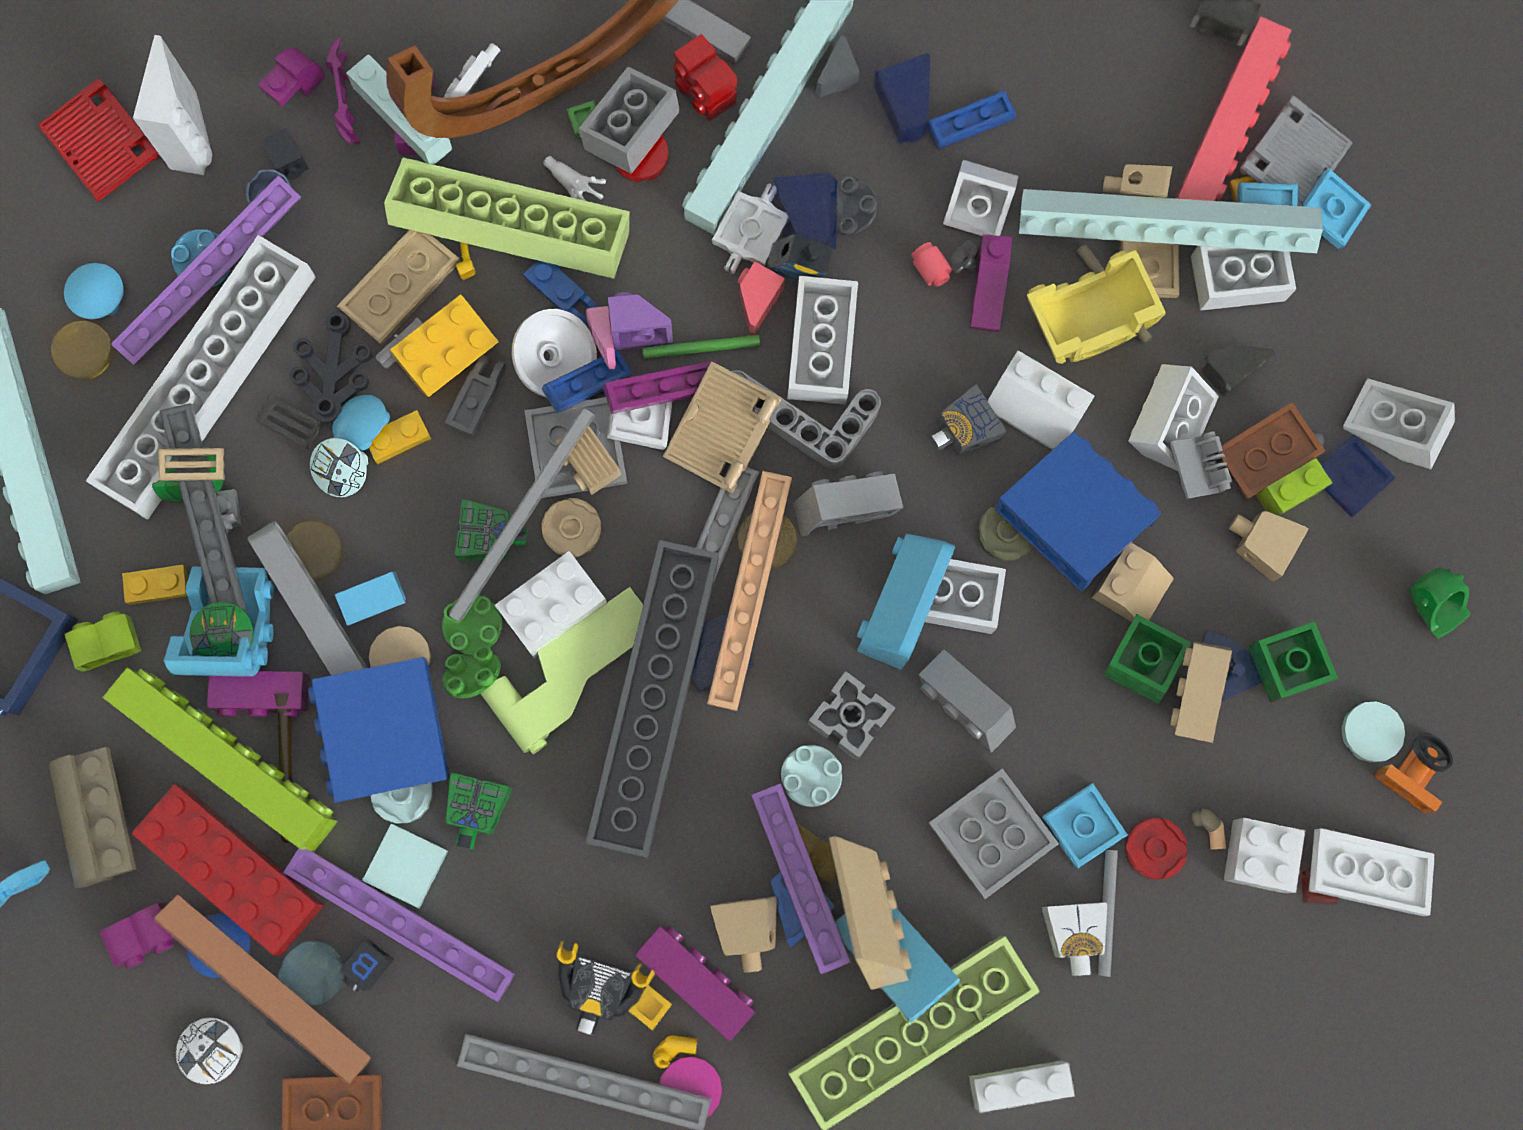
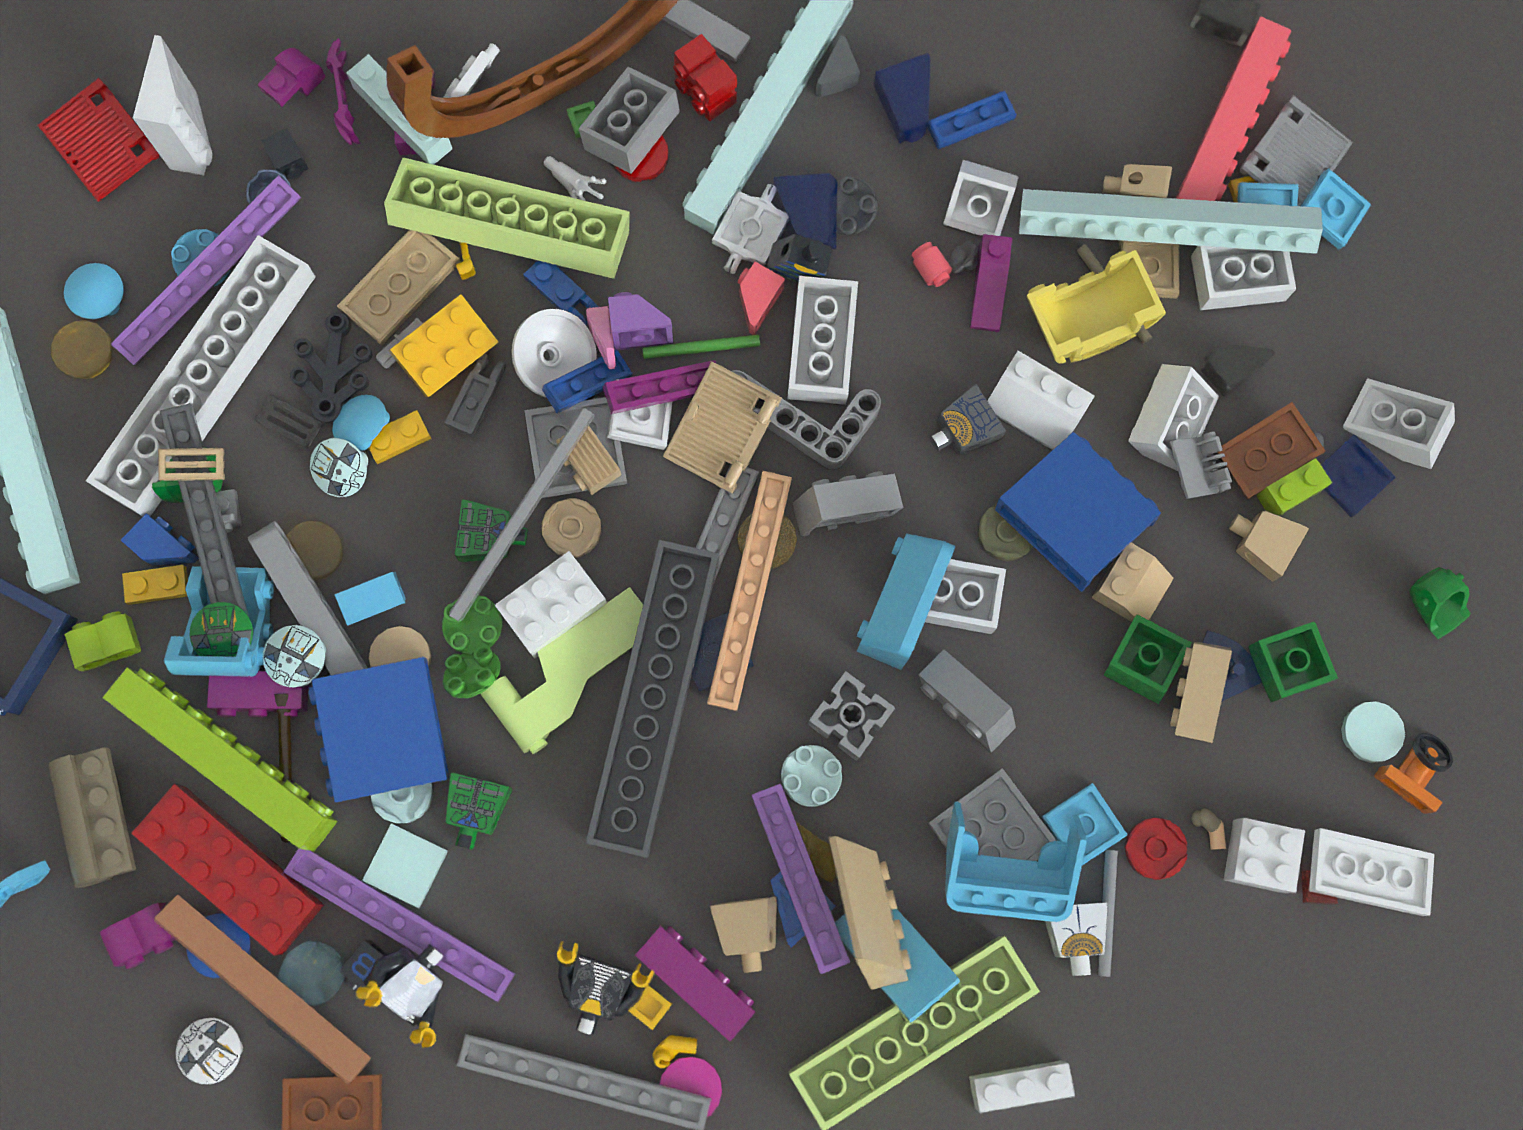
(156, 545): none -> blue slope
(294, 656): none -> light aqua dish
(408, 988): none -> torso
(1013, 886): none -> medium azure windscreen

